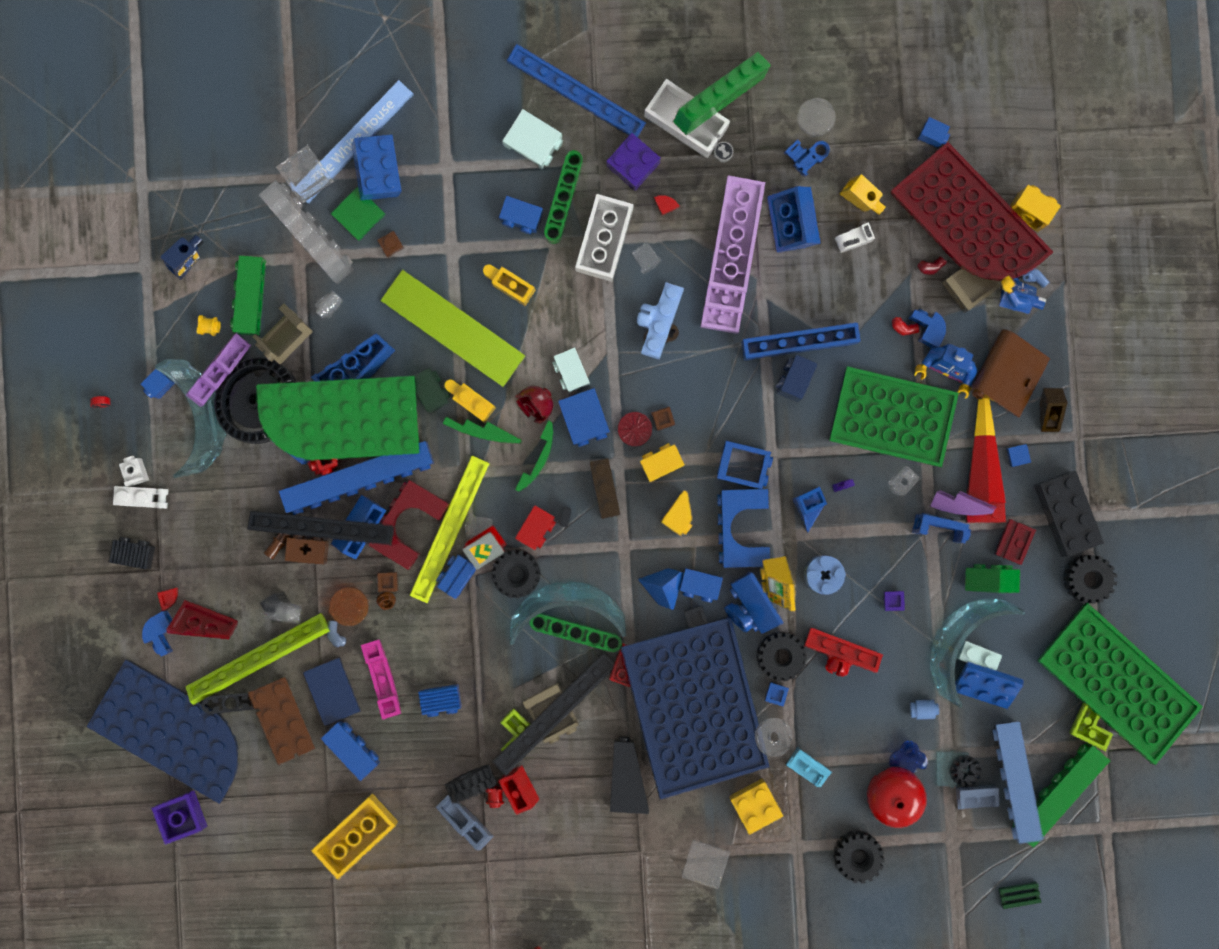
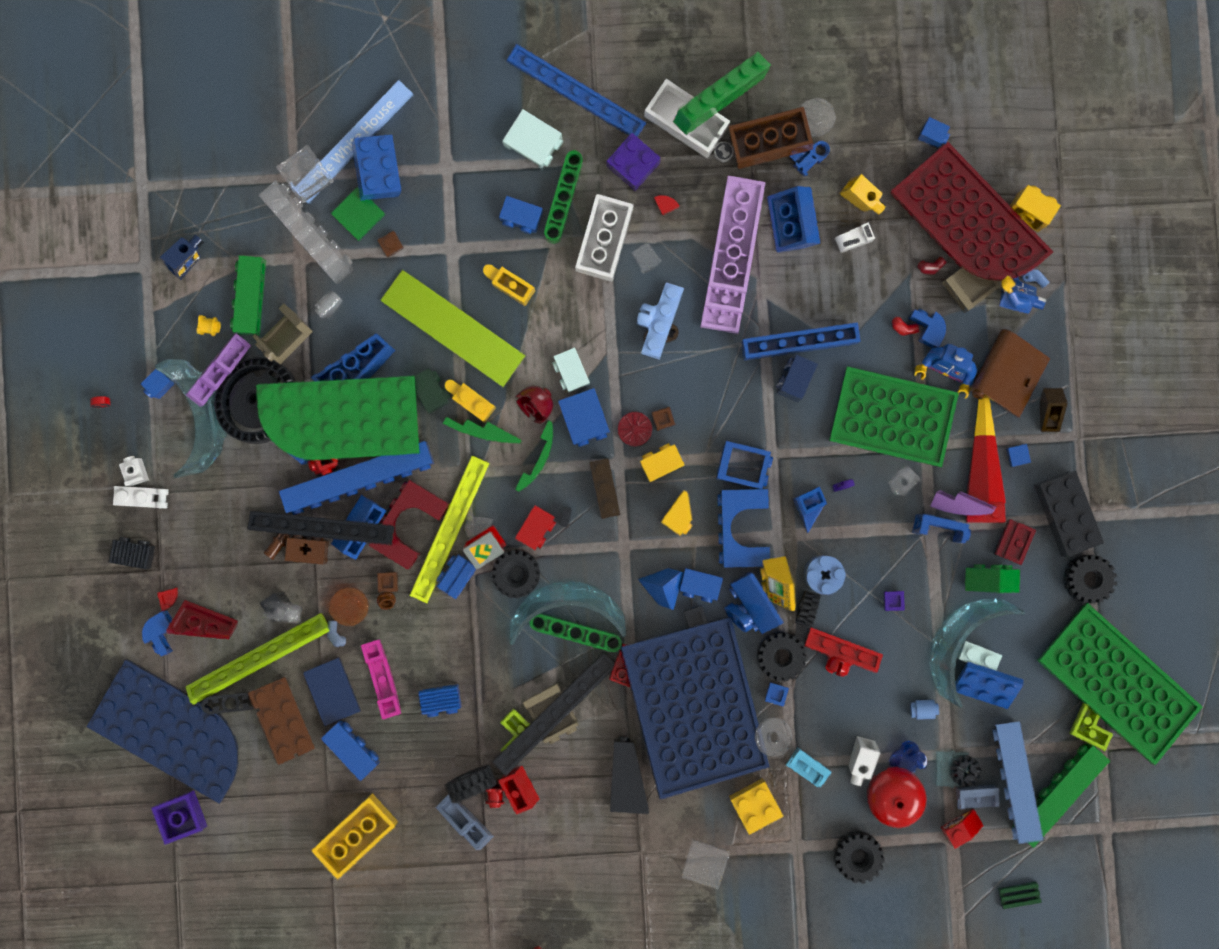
(771, 137): none -> reddish brown brick
(807, 609): none -> black tyre
(863, 760): none -> white torso
(962, 828): none -> red slope

